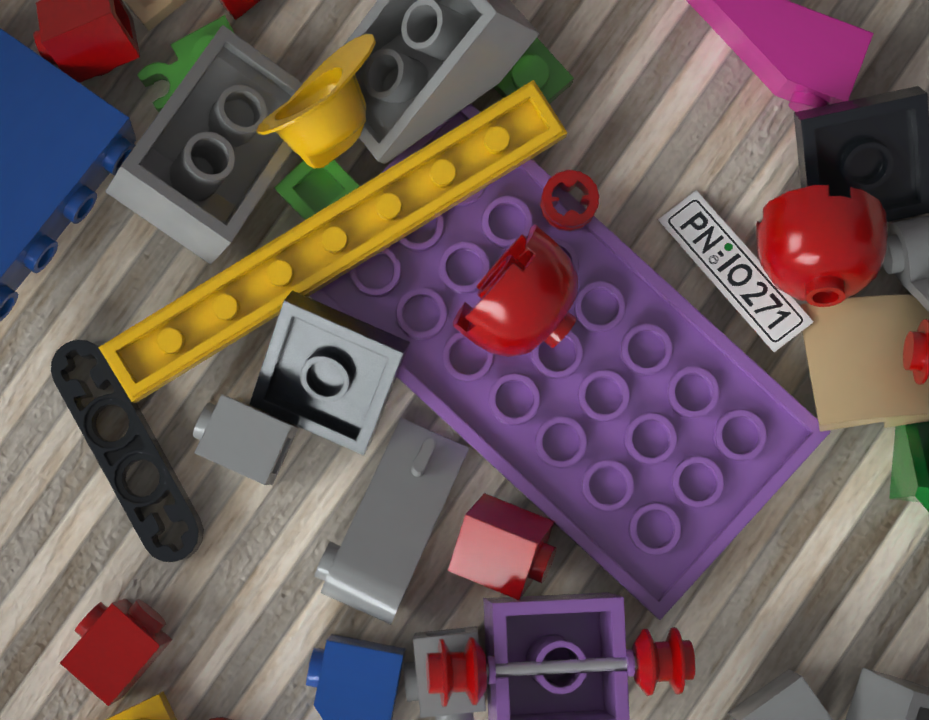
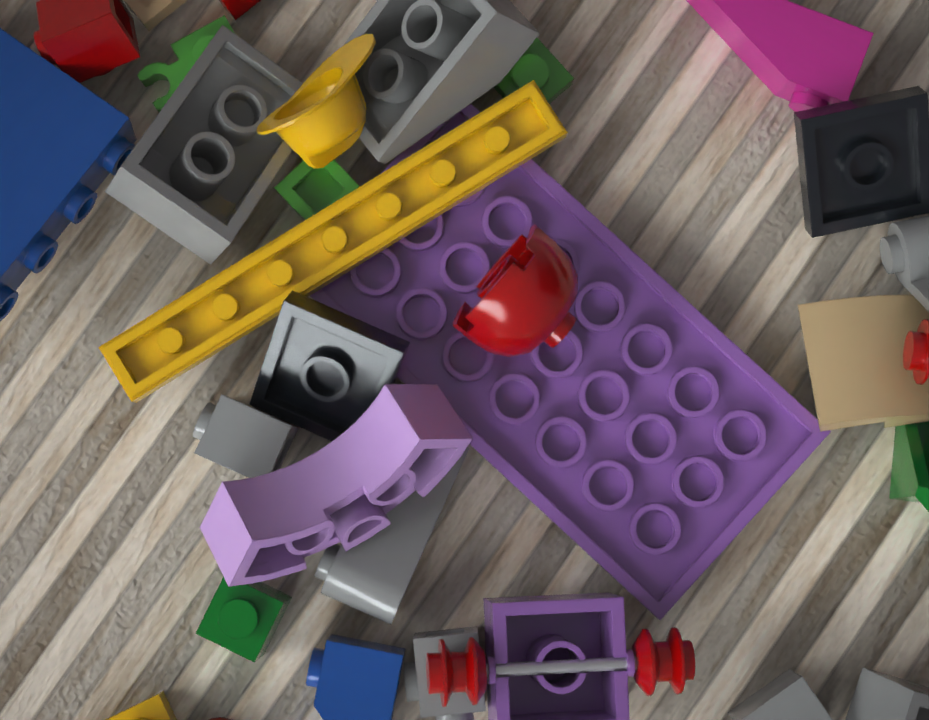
(116, 647): red brick -> none
(118, 456): black beam -> none
(244, 618): none -> green brick
(339, 493): none -> lavender brick
(503, 547): brick -> none
(567, 181): red bush -> none
(735, 271): white sticker -> none
(822, 243): red cylinder -> none

